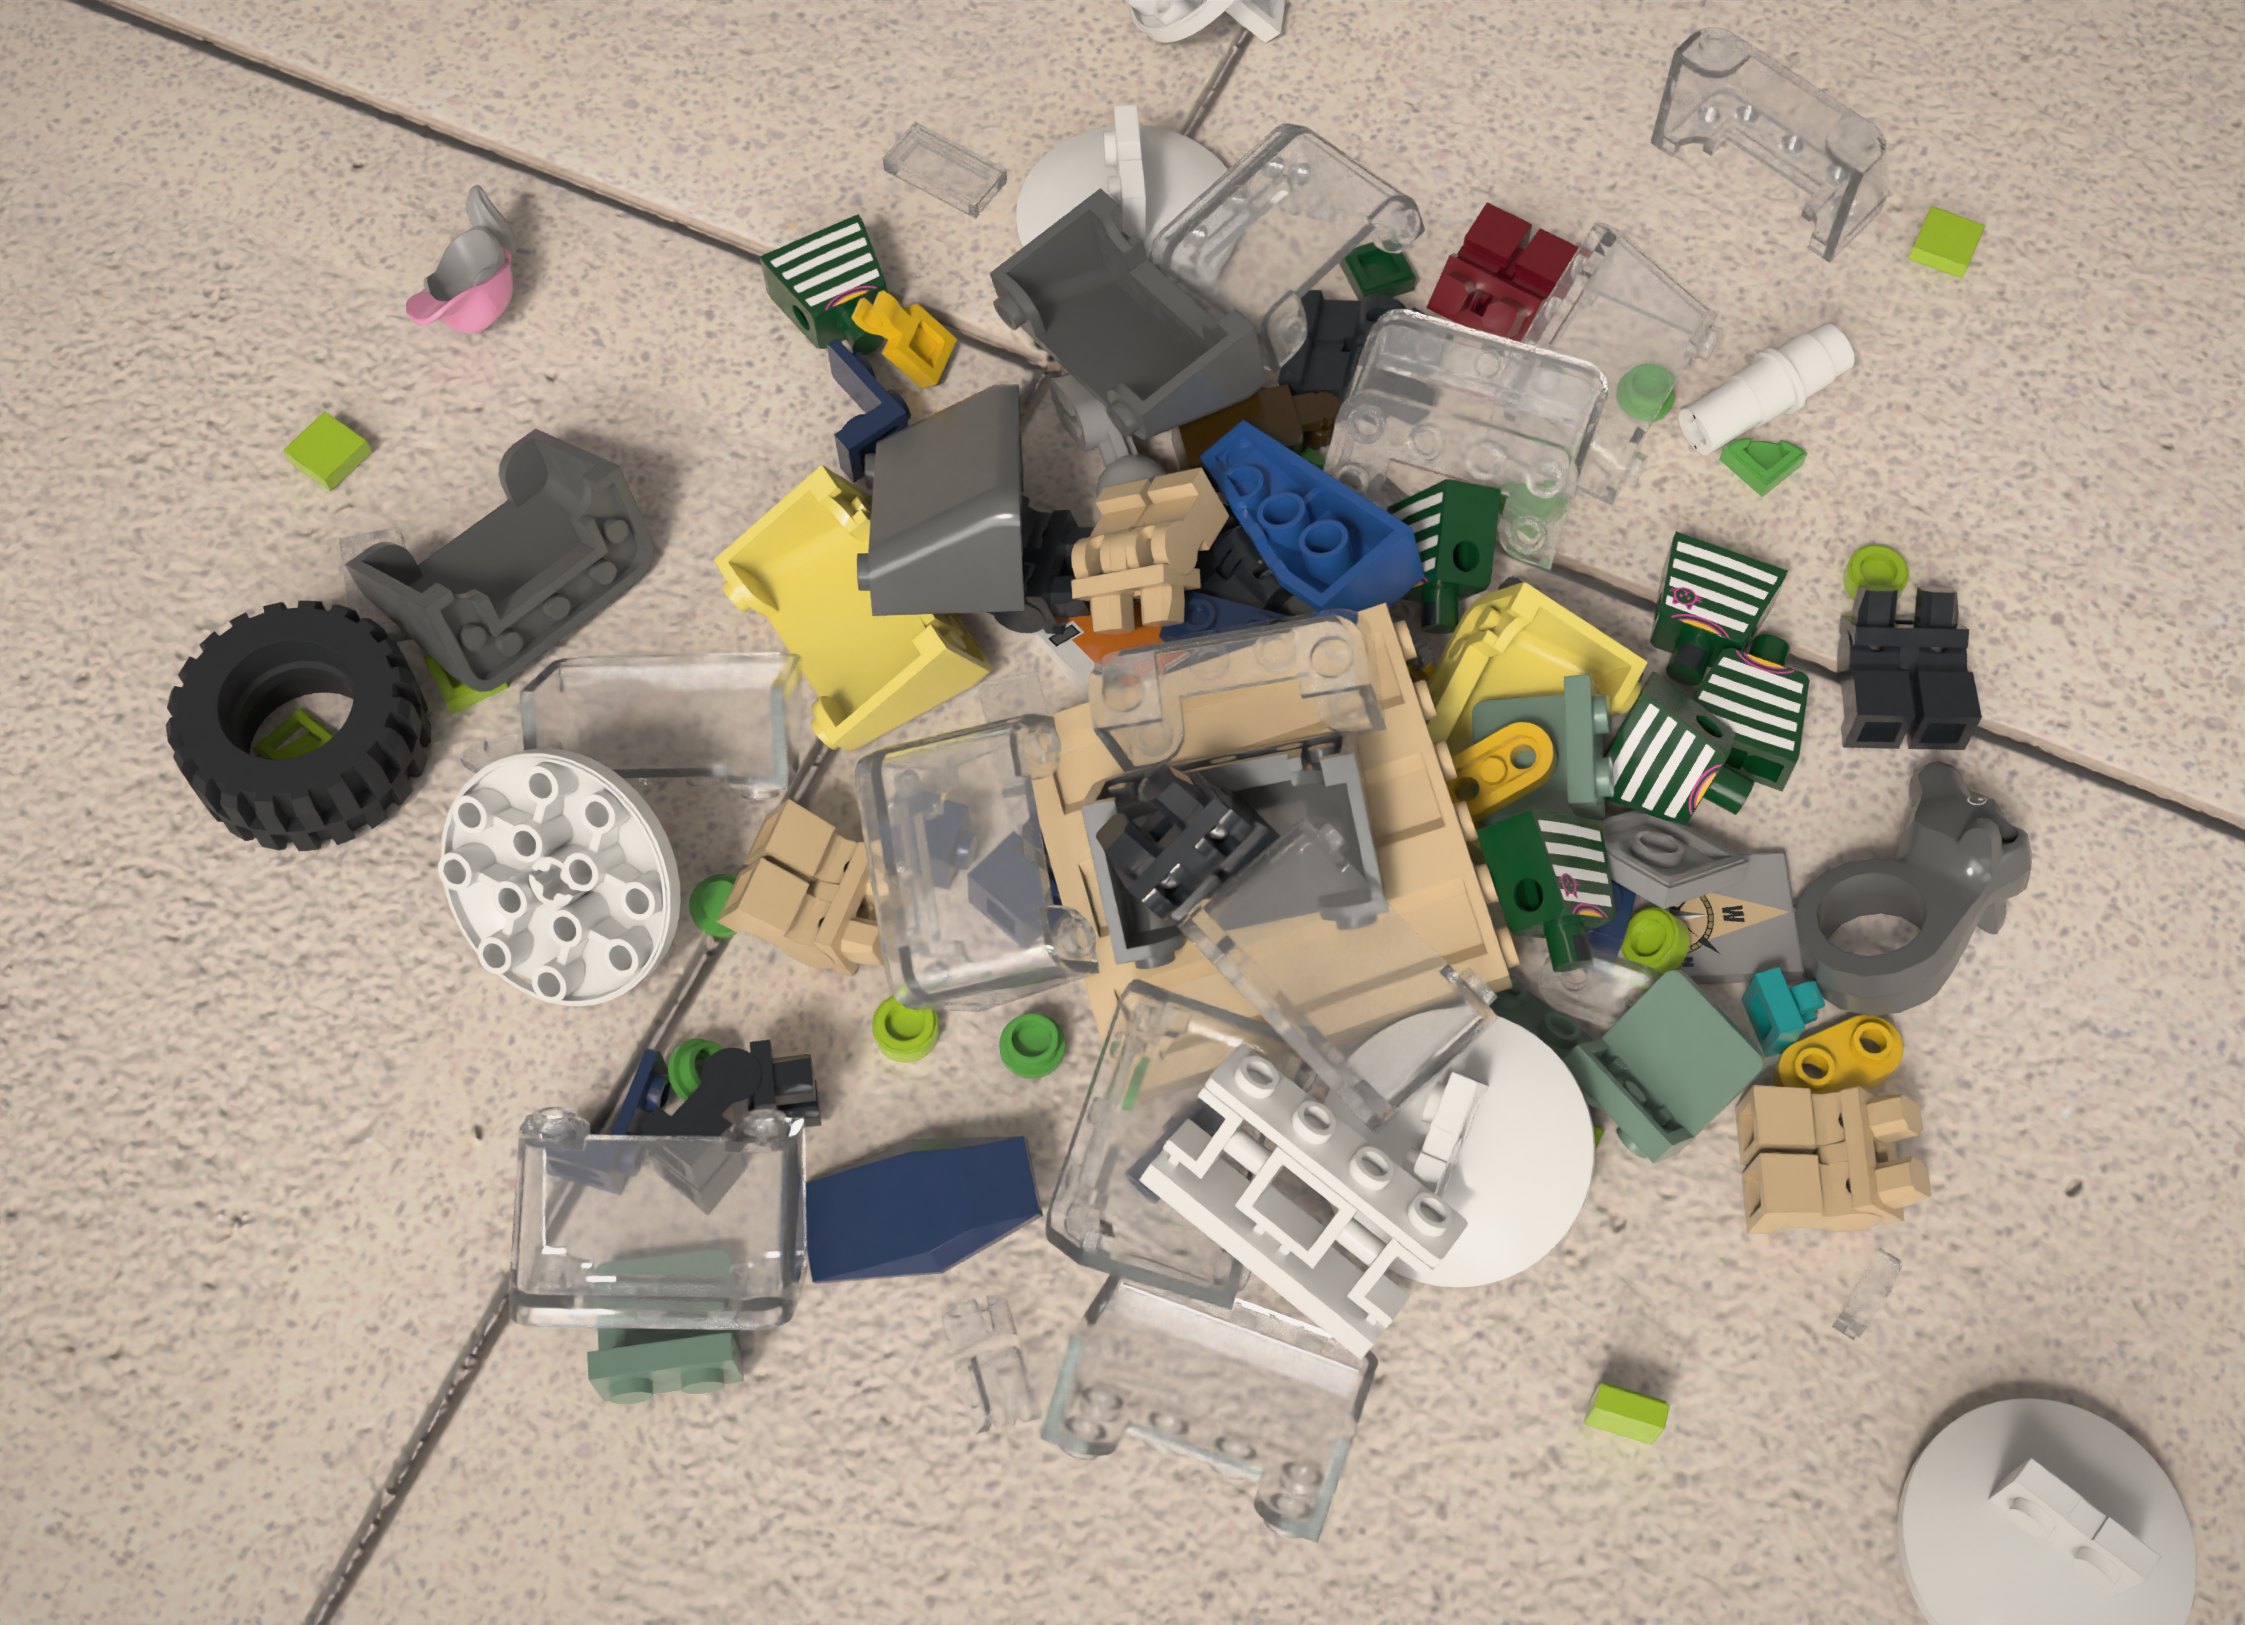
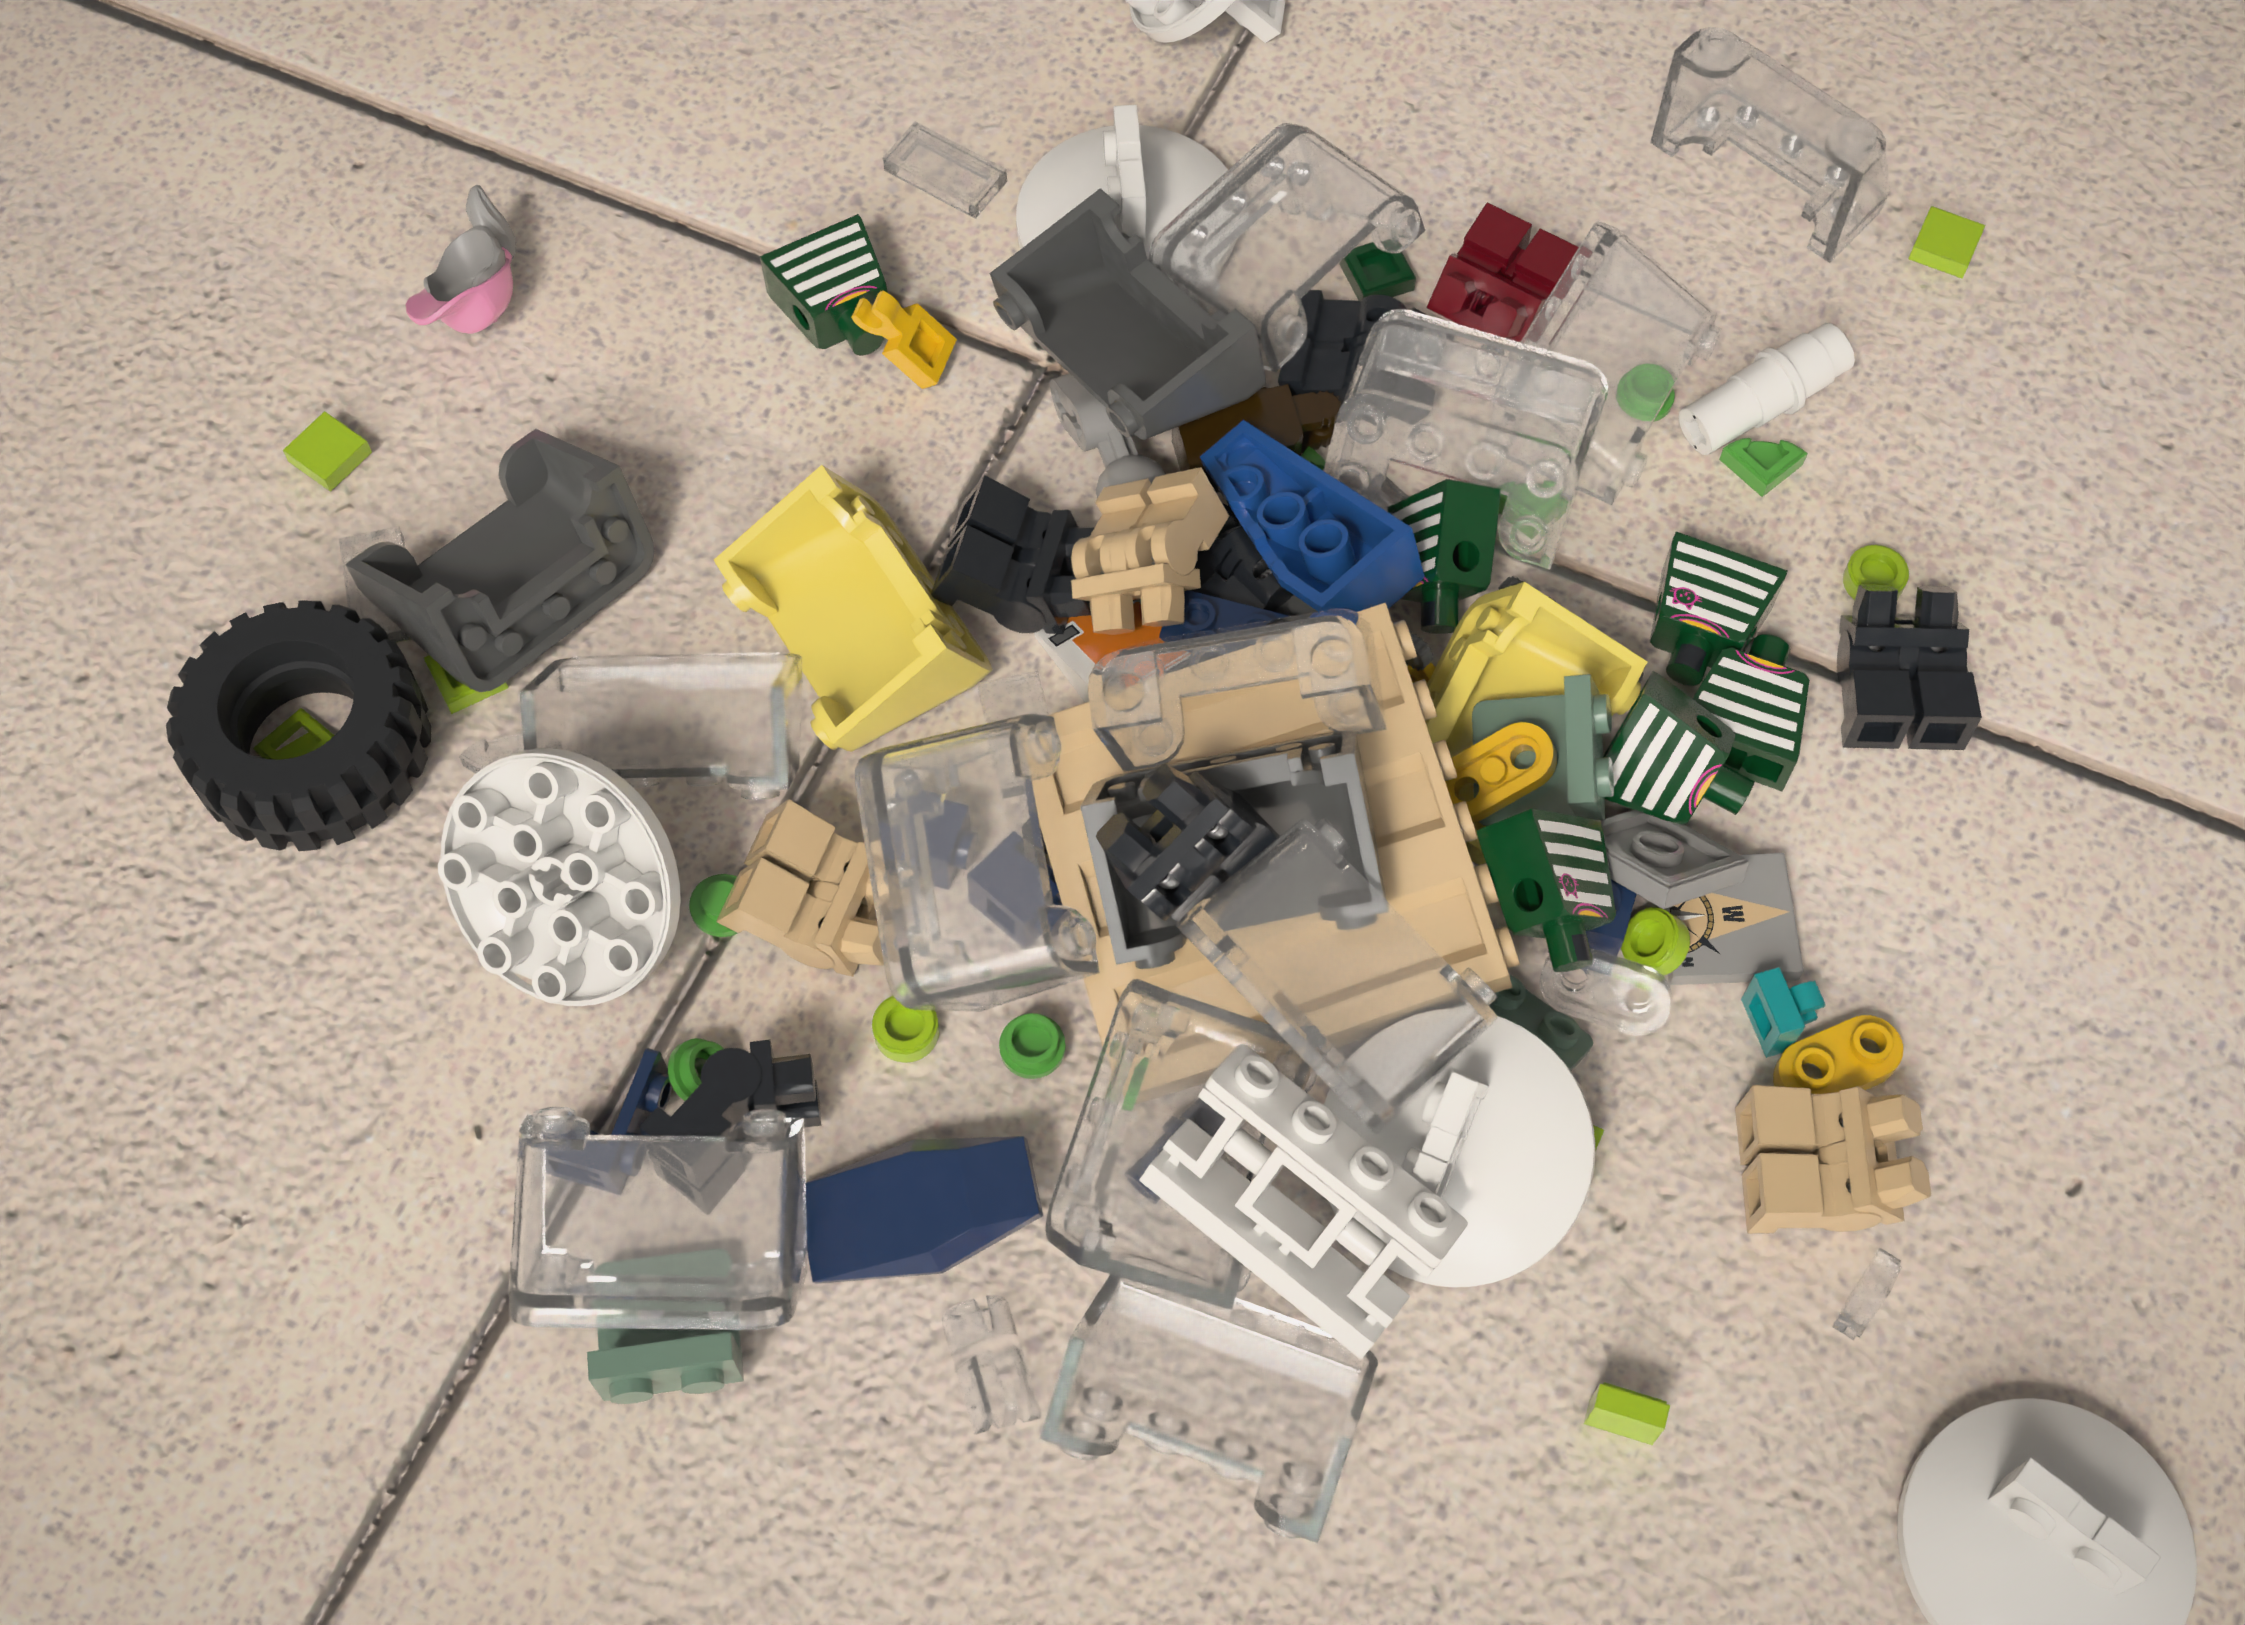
(884, 409): dark blue bracket -> none
(948, 511): dark grey windscreen -> none
(1666, 1067): sand green bracket -> none
(1947, 877): dark grey animal -> none

